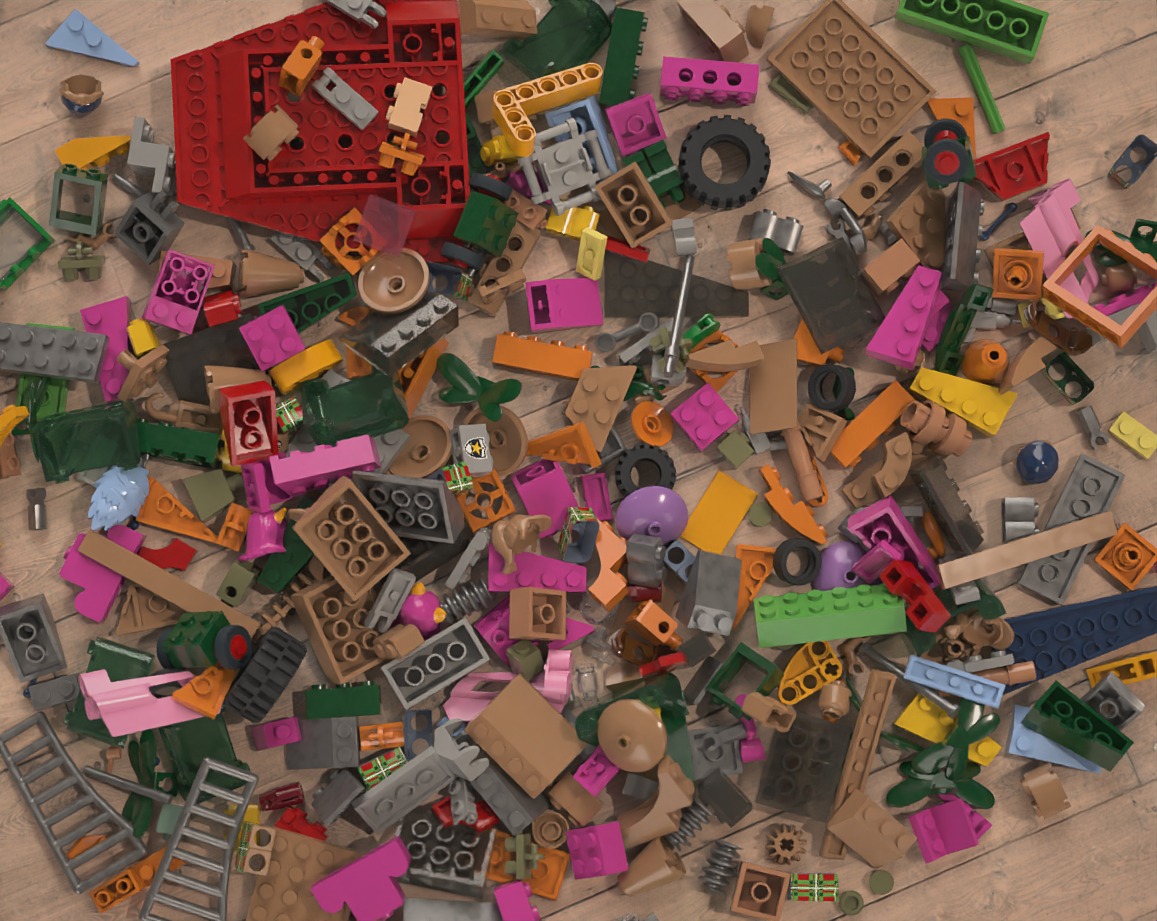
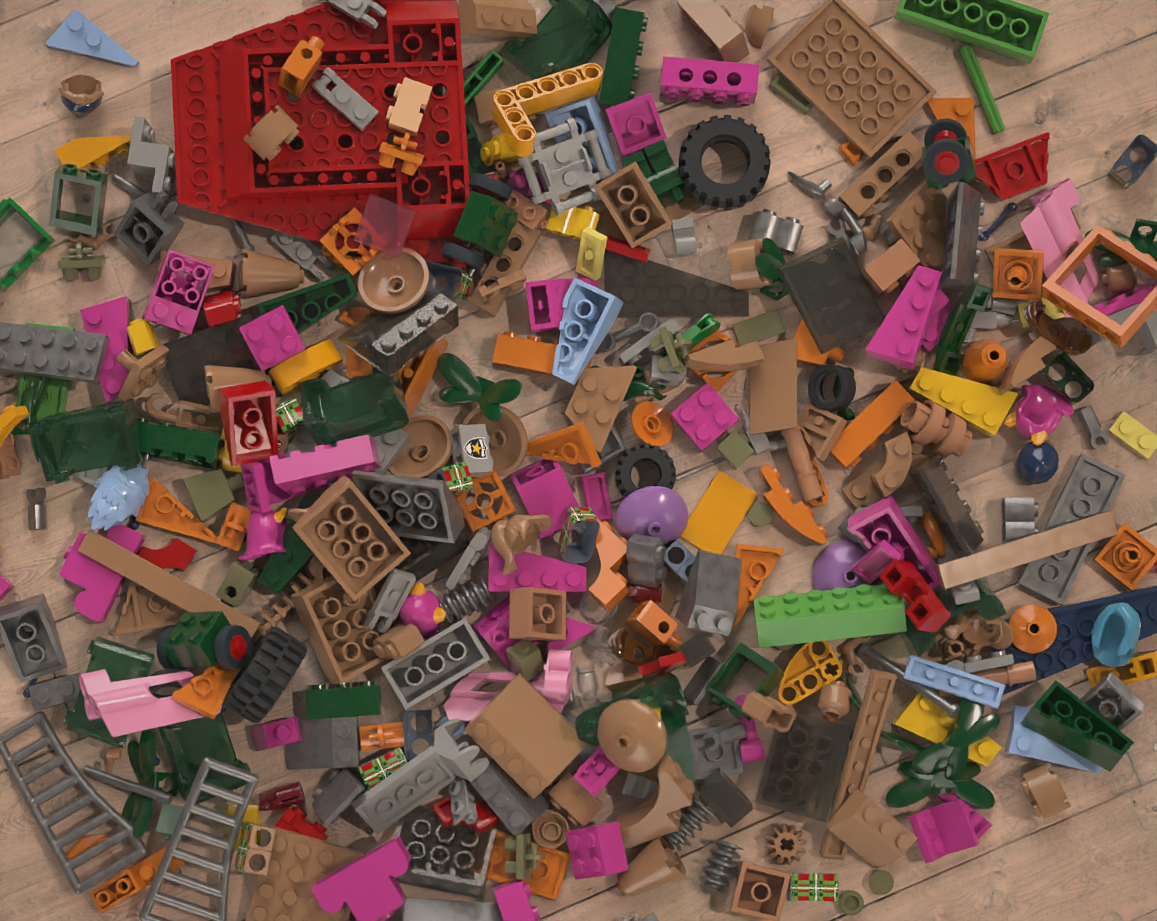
(584, 324): none -> light blue wedge
(672, 352): flat silver bar -> none
(759, 328): none -> olive tile
(780, 561): black tyre -> none
(1024, 638): none -> orange dish
(1038, 412): none -> dark pink hair
(1116, 634): none -> dark azure hair

